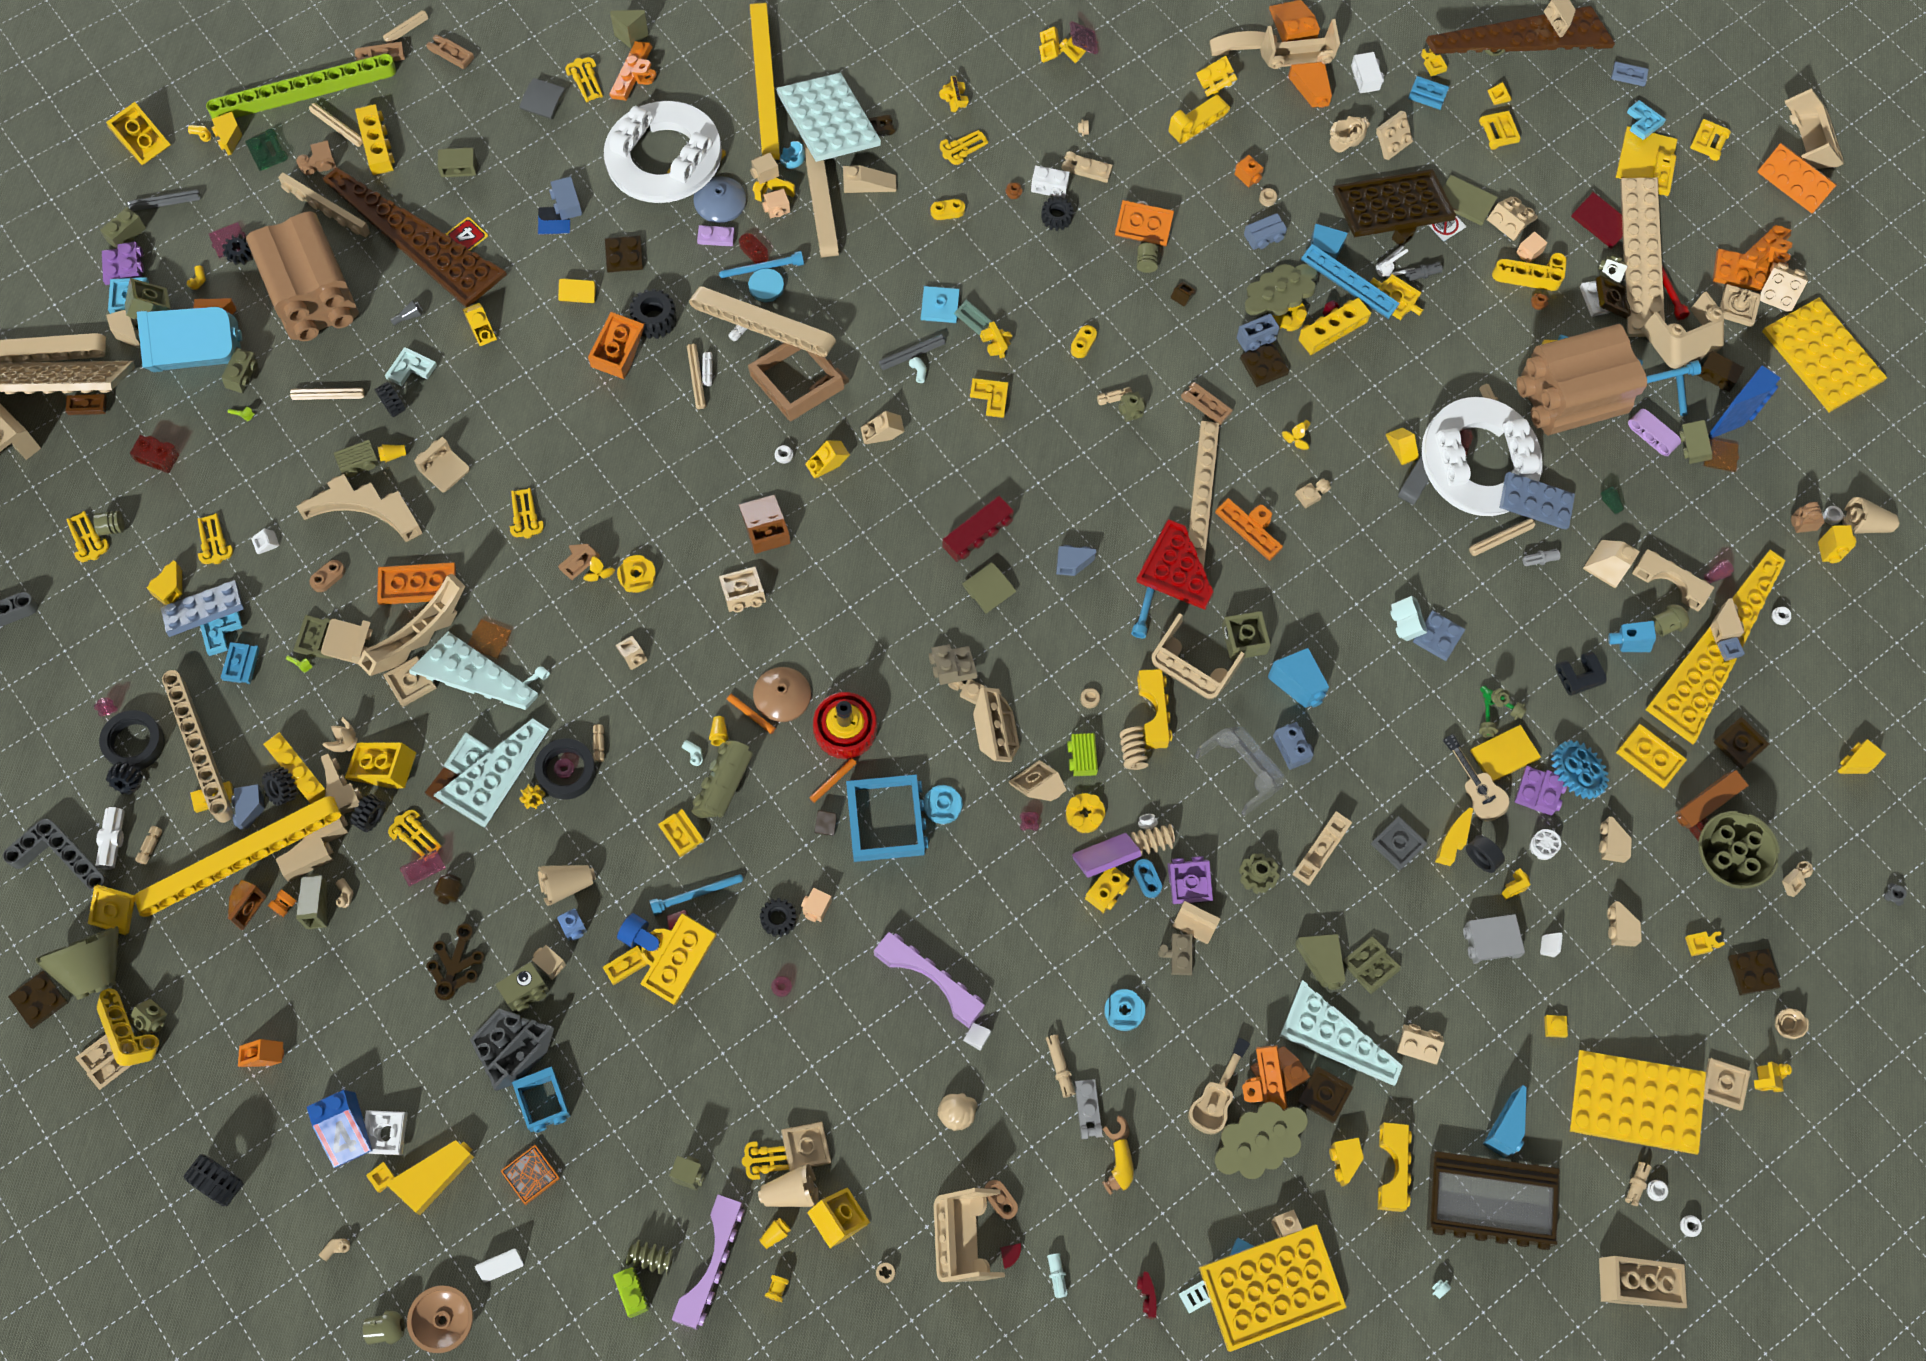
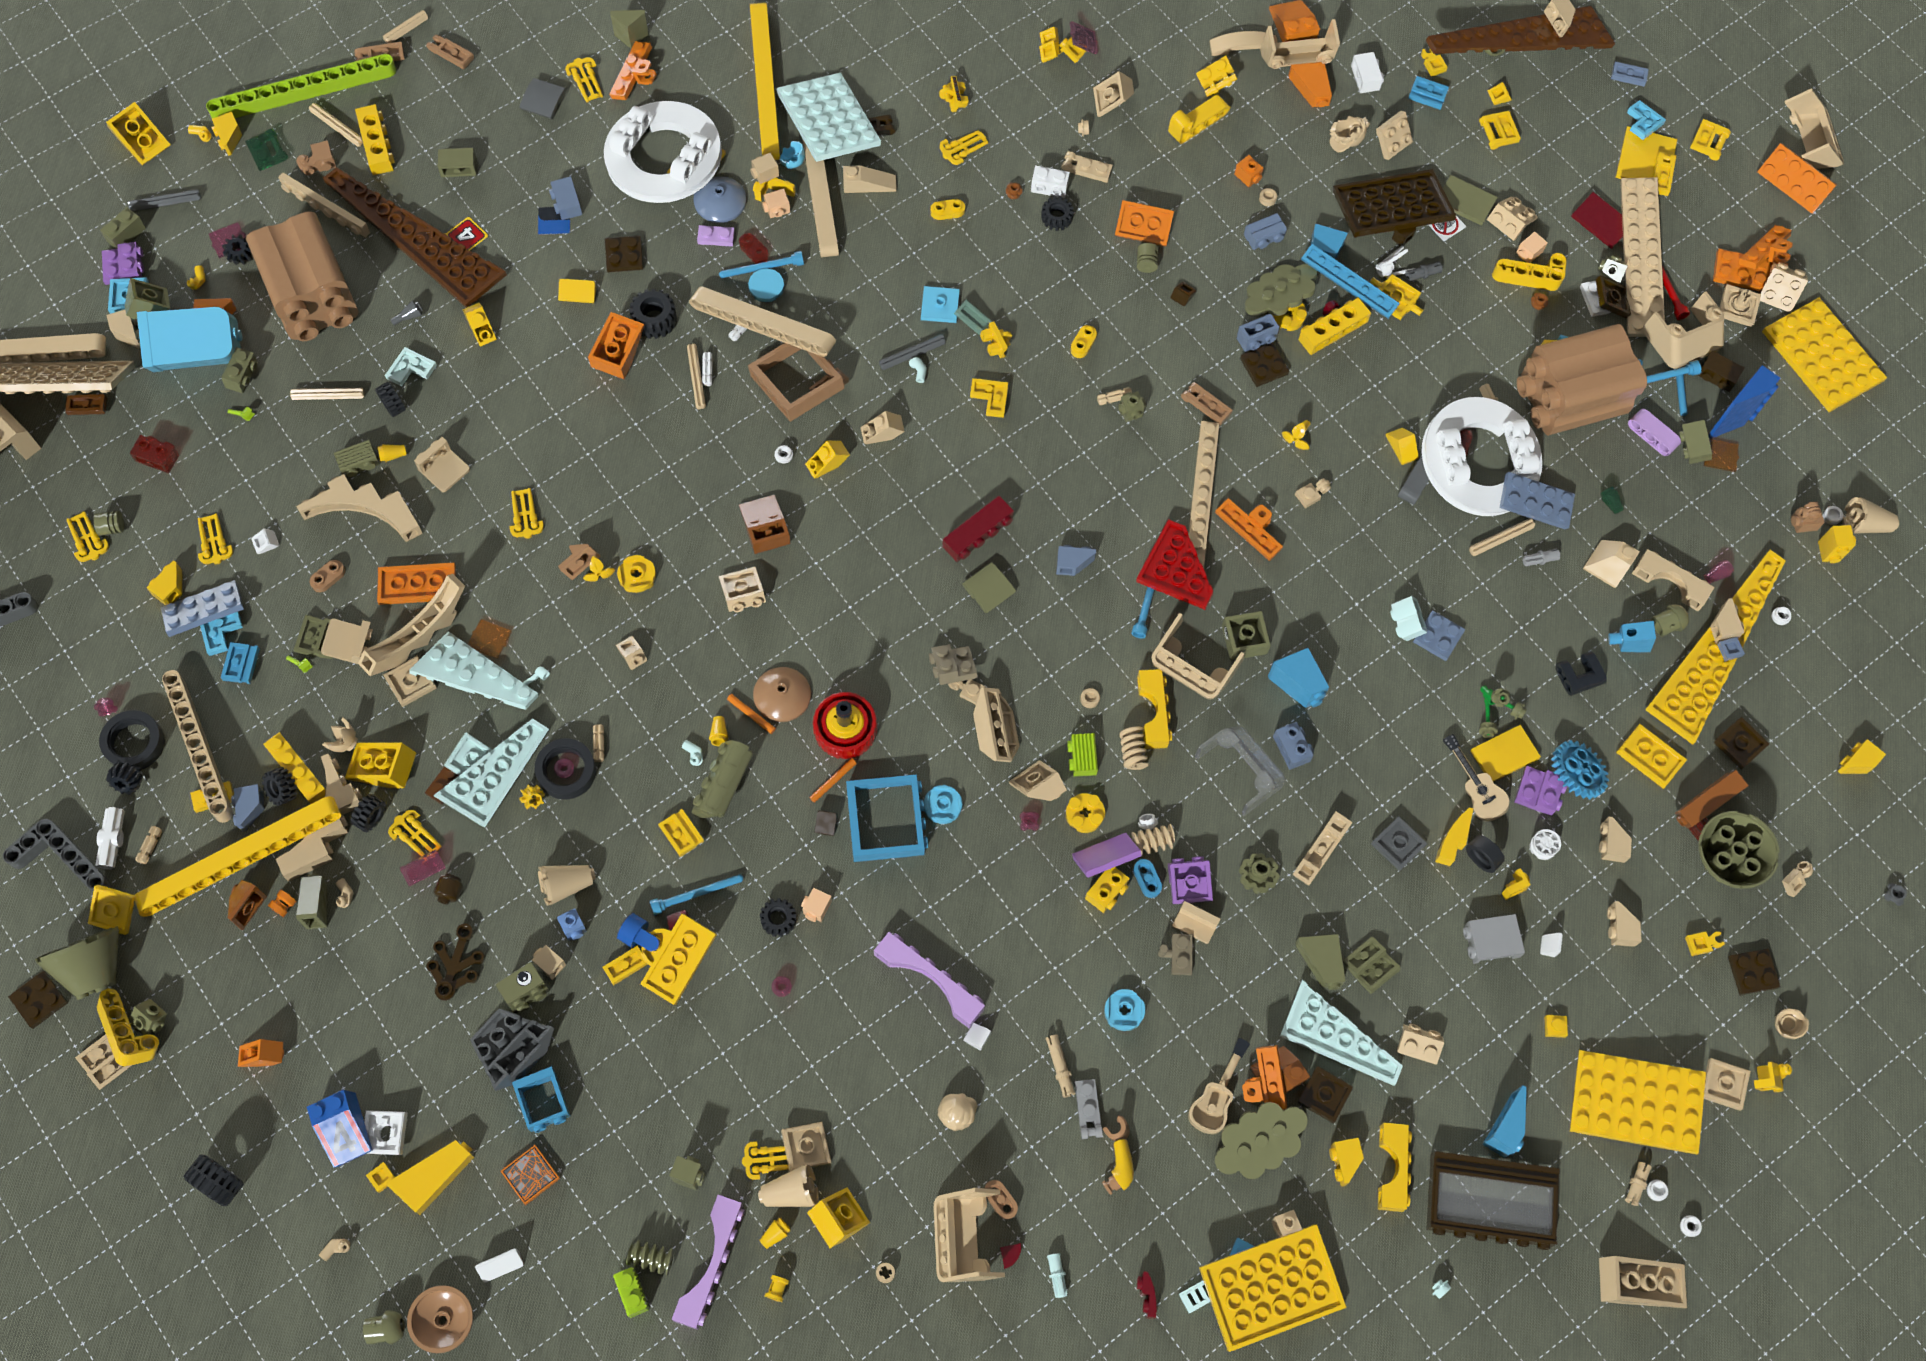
(1112, 92): none -> tan slope

